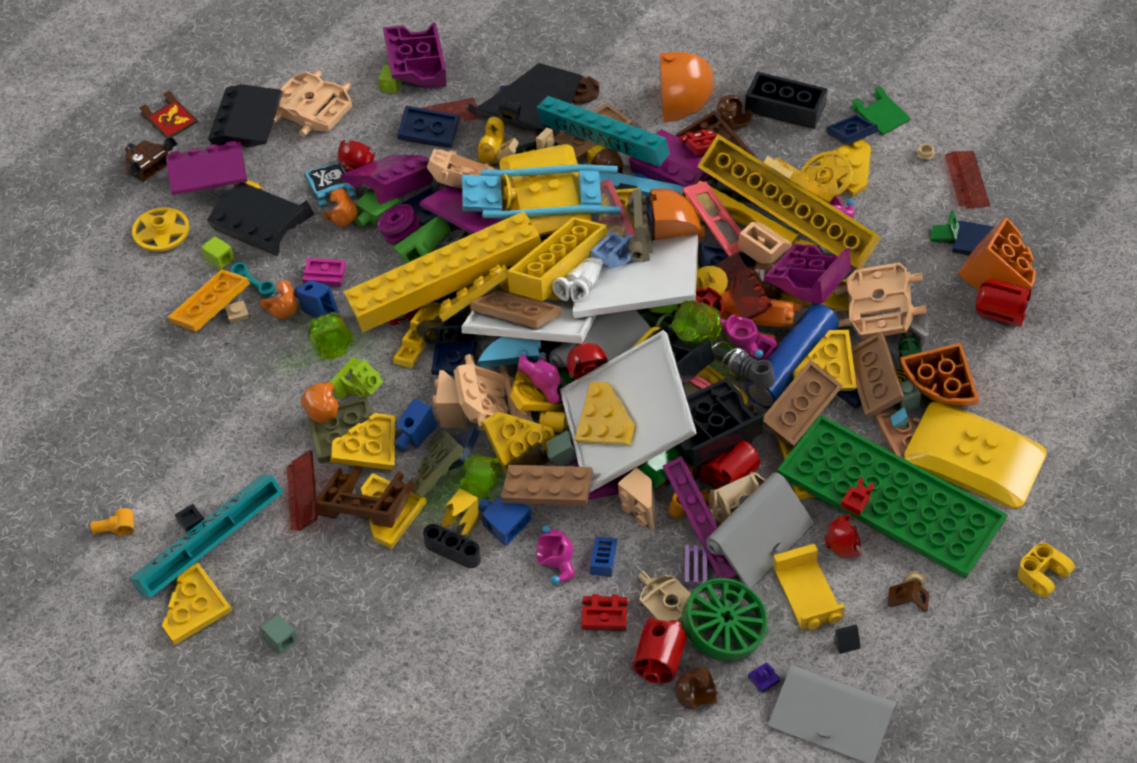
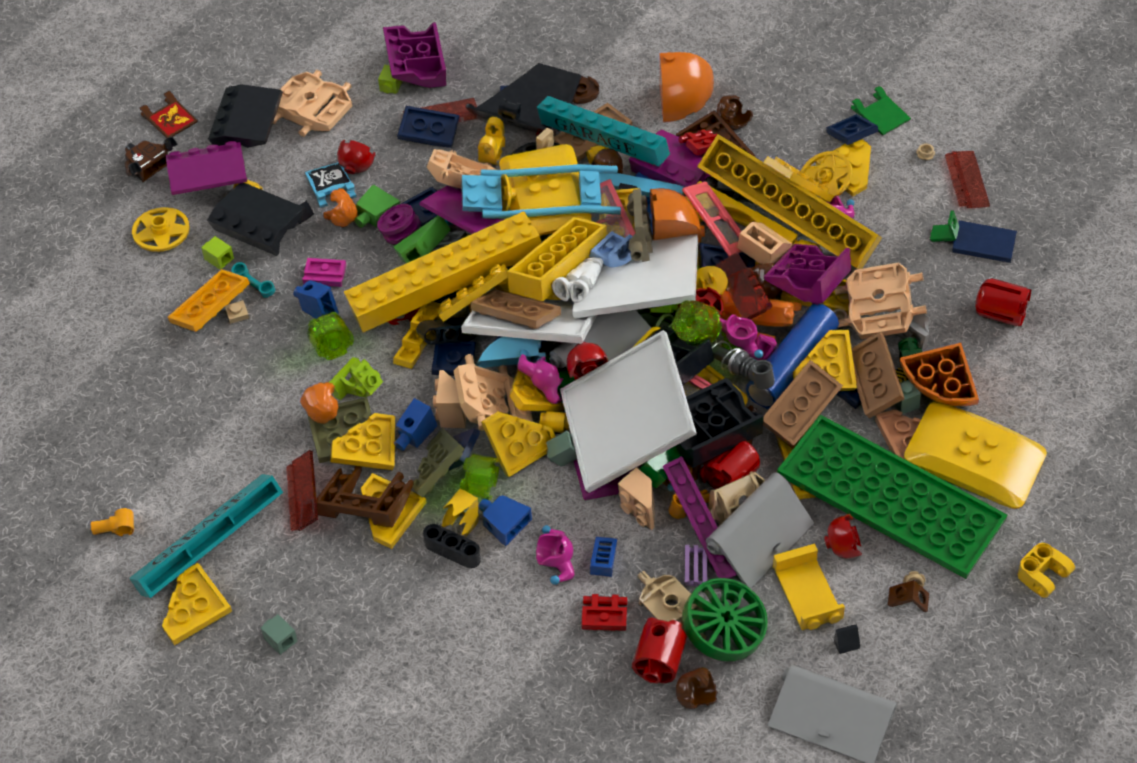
(189, 517): black plate -> none
(282, 305): orange hair -> none
(391, 176): magenta piece -> none
(507, 148): tan plate -> none
(534, 455): dark brown tile -> none
(547, 485): medium nougat plate -> none
(604, 418): yellow plate -> none
(764, 677): dark purple tile -> none
(786, 99): black brick -> none
(858, 498): red plate -> none
(899, 418): medium azure piece -> none
(1000, 257): orange brick -> none

